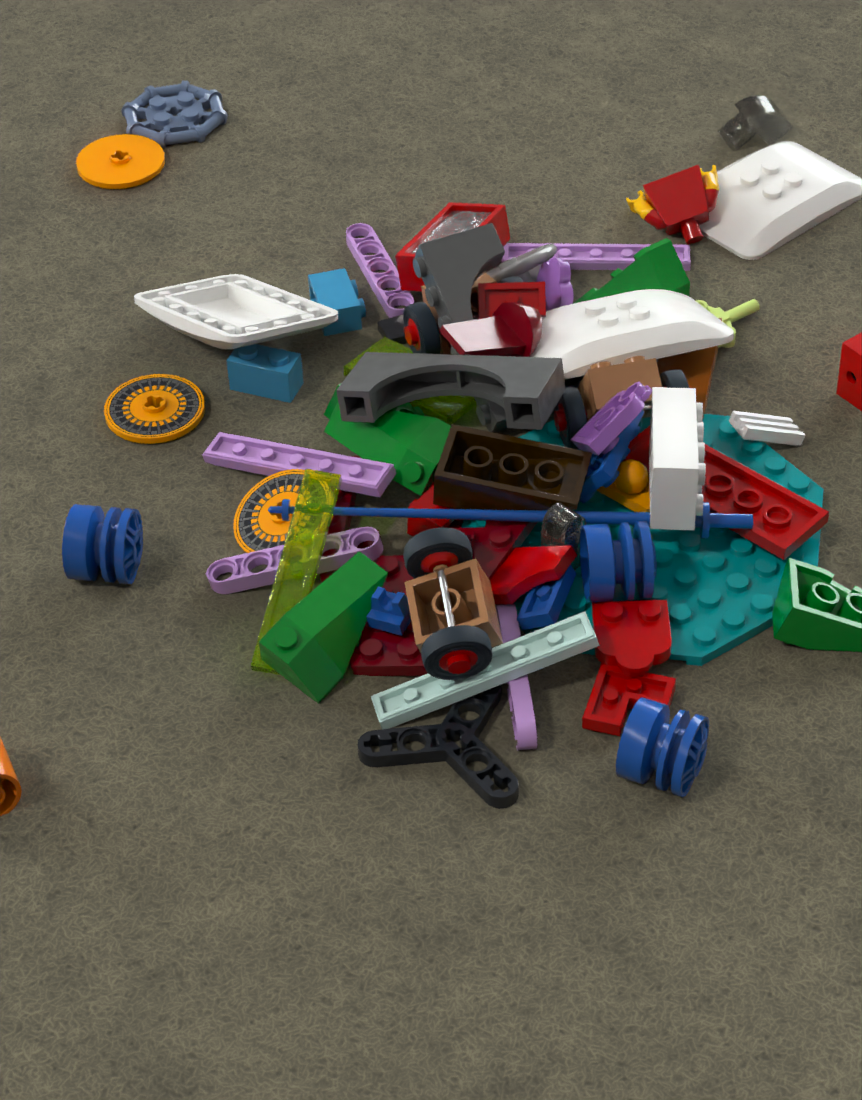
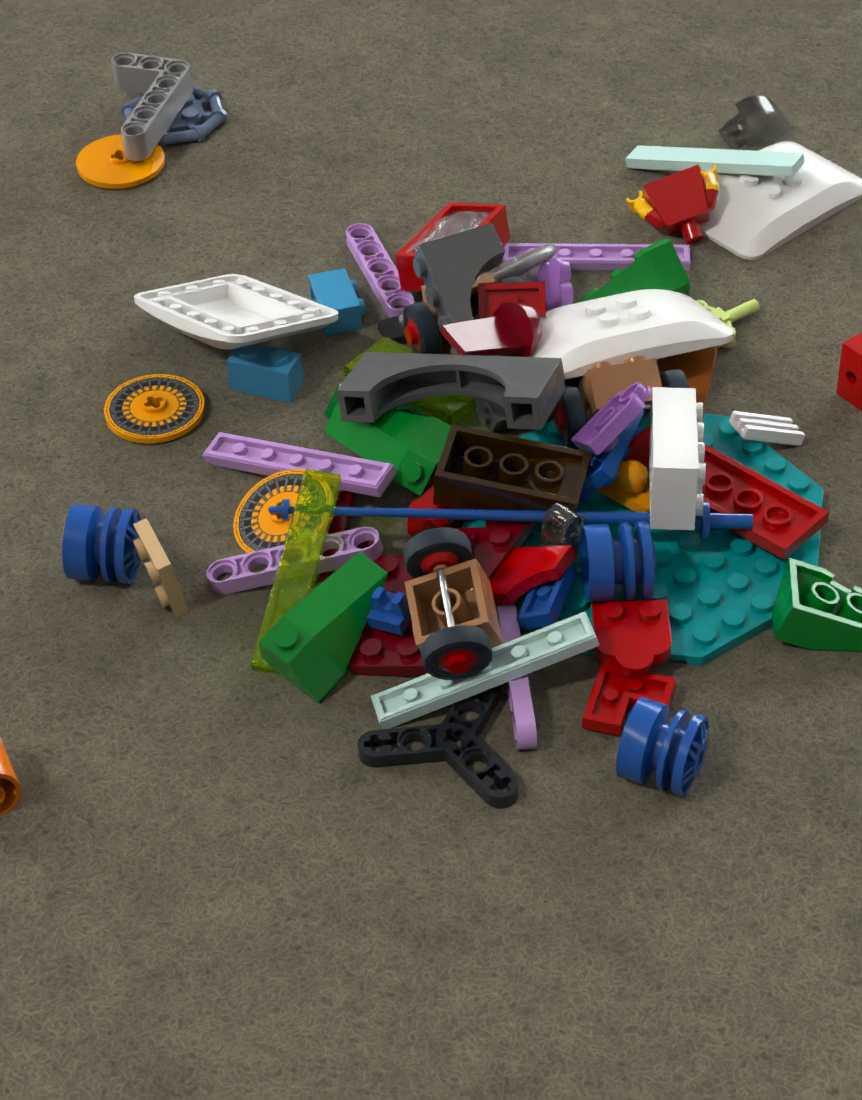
(159, 568): none -> tan plate
(165, 90): none -> light grey beam
(726, 161): none -> light aqua tile

